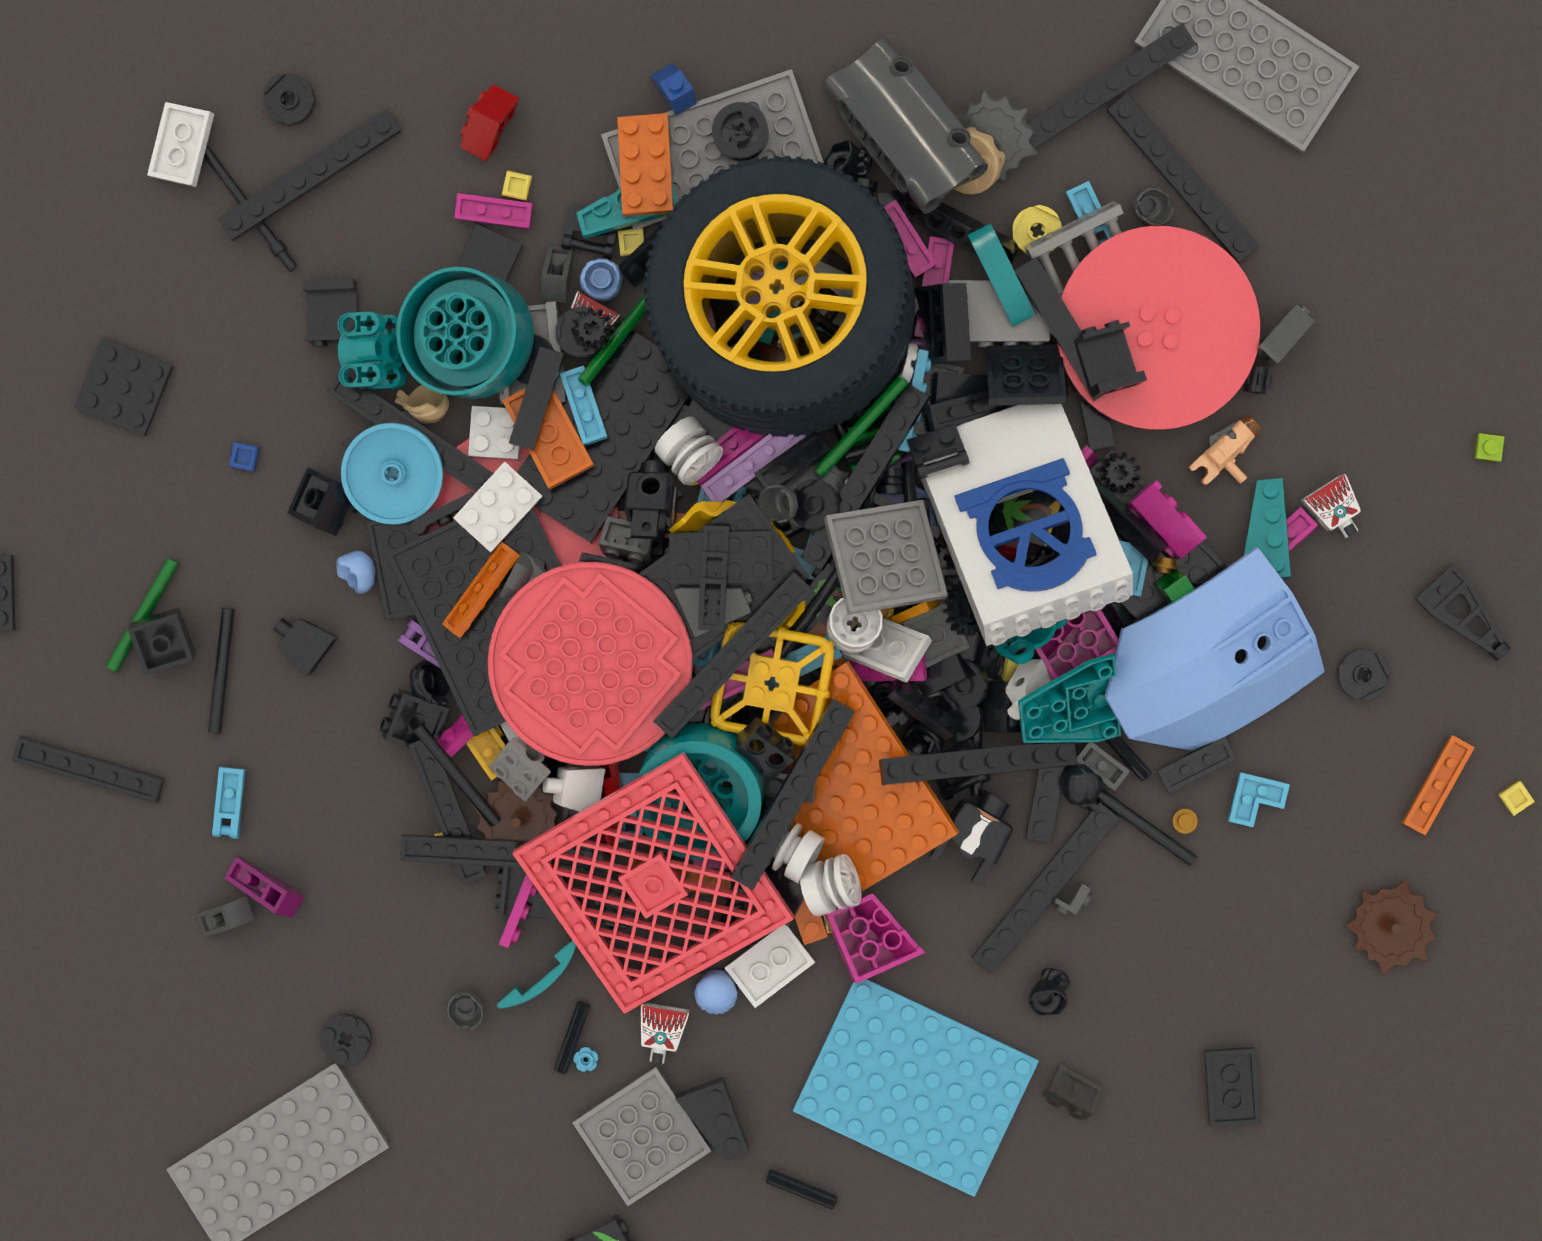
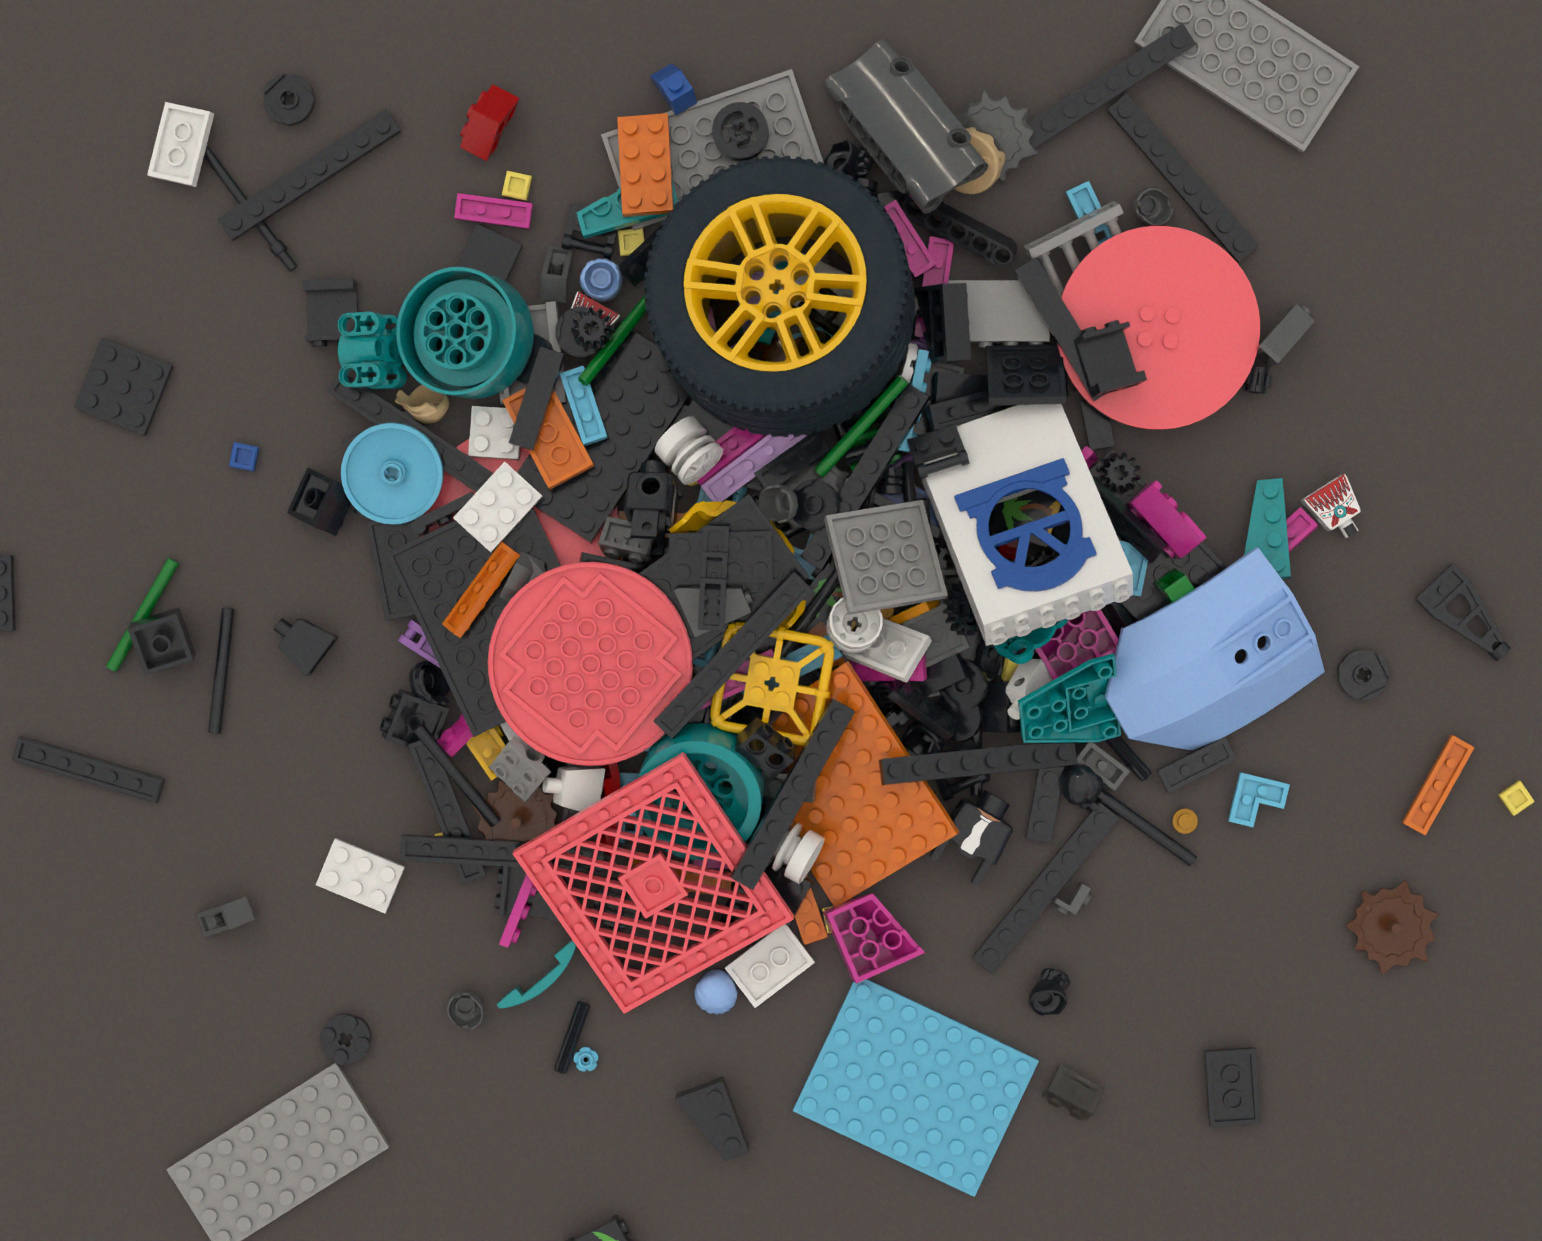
(229, 801): medium azure plate -> none
(264, 888): magenta slope -> none
(357, 570): light blue hair -> none
(360, 875): none -> white plate
(641, 1136): light grey plate -> none
(661, 1029): torso -> none
(801, 1189): black axle -> none
(830, 885): white wheel -> none
(1001, 274): teal slope -> none
(1032, 217): light yellow plate -> none
(1164, 565): pearl gold plate -> none
(1224, 448): light nougat piece -> none
(1489, 447): lime plate -> none

